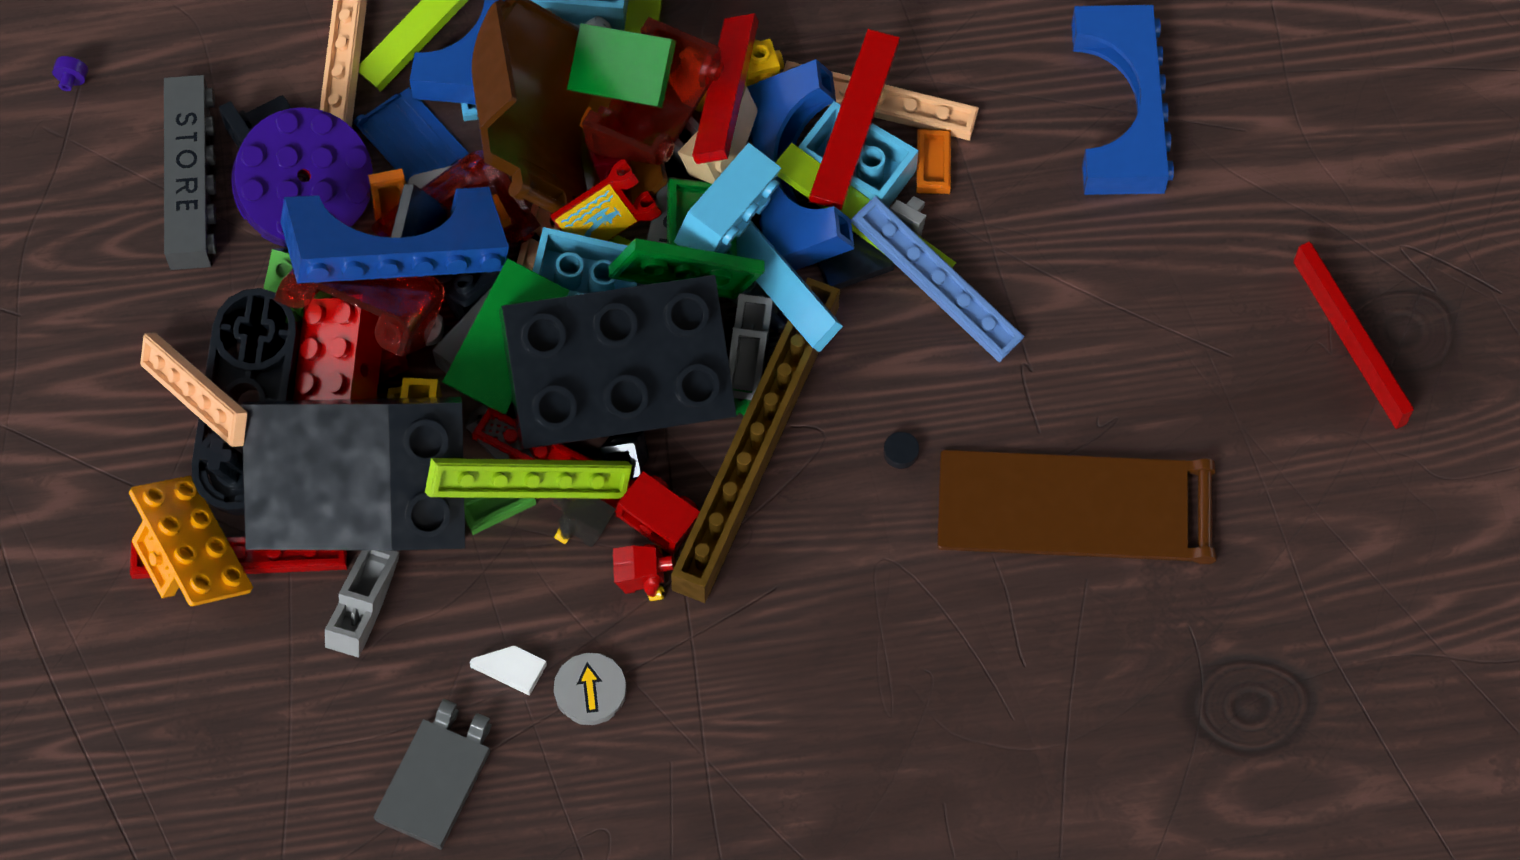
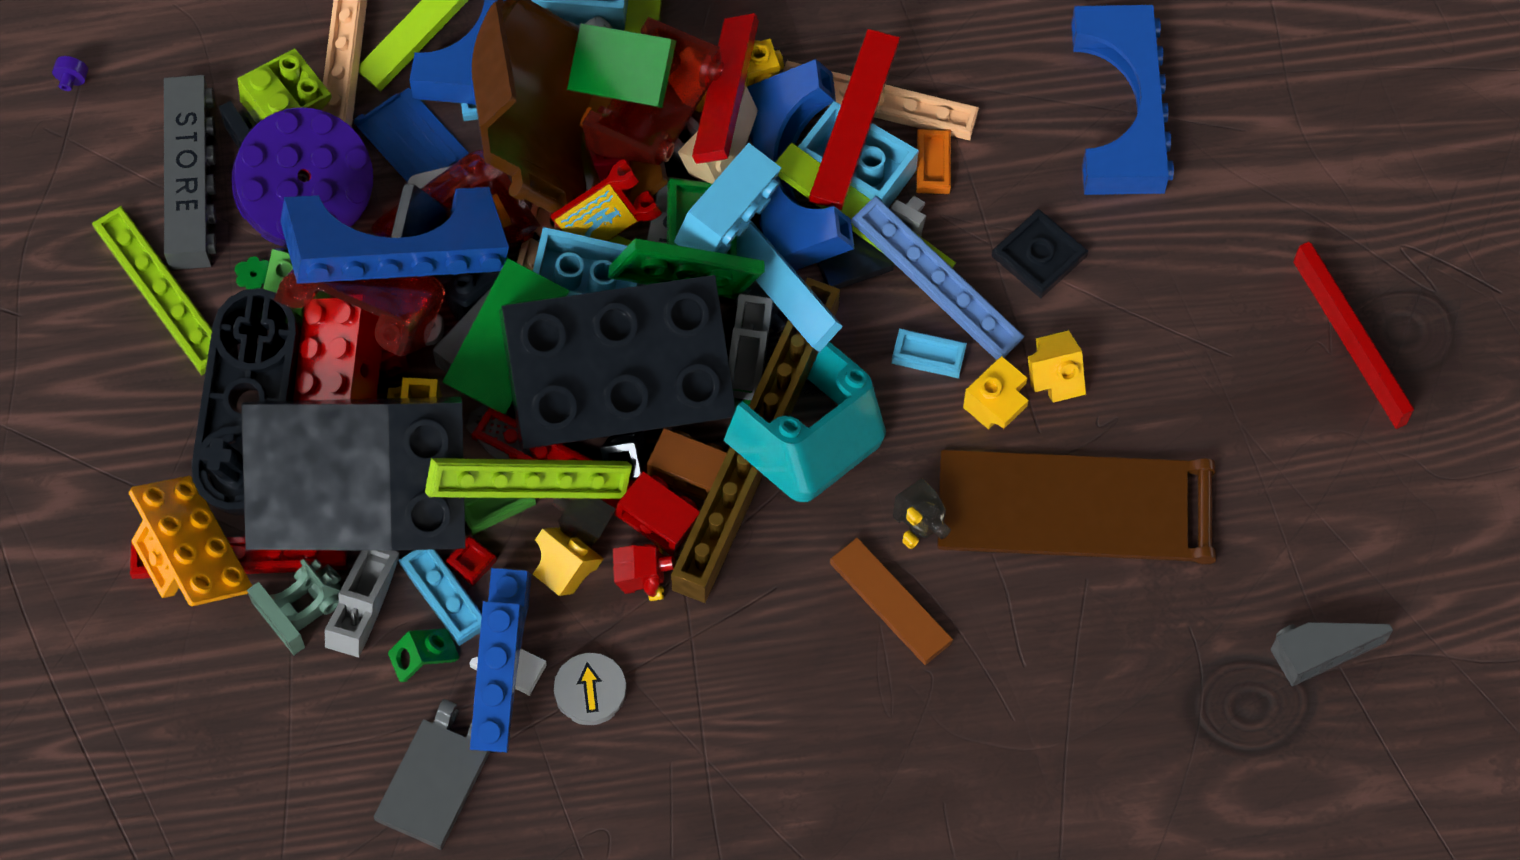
(156, 285): none -> lime tile
(194, 389): light nougat tile -> none
(246, 271): none -> green plant
(276, 609): none -> sand green tile
(280, 86): none -> lime slope
(386, 190): orange tile -> none
(424, 648): none -> green bracket
(443, 593): none -> medium azure tile
(471, 561): none -> red tile
(498, 658): none -> blue arch
(564, 561): none -> yellow brick
(685, 463): none -> dark orange brick
(813, 458): none -> teal windscreen
(891, 601): none -> dark orange tile
(901, 450): black tile -> none
(922, 511): none -> clear smoke piece
(928, 353): none -> medium azure tile
(996, 395): none -> yellow brick
(1039, 253): none -> black tile
(1057, 367): none -> yellow brick
(1321, 646): none -> dark grey slope

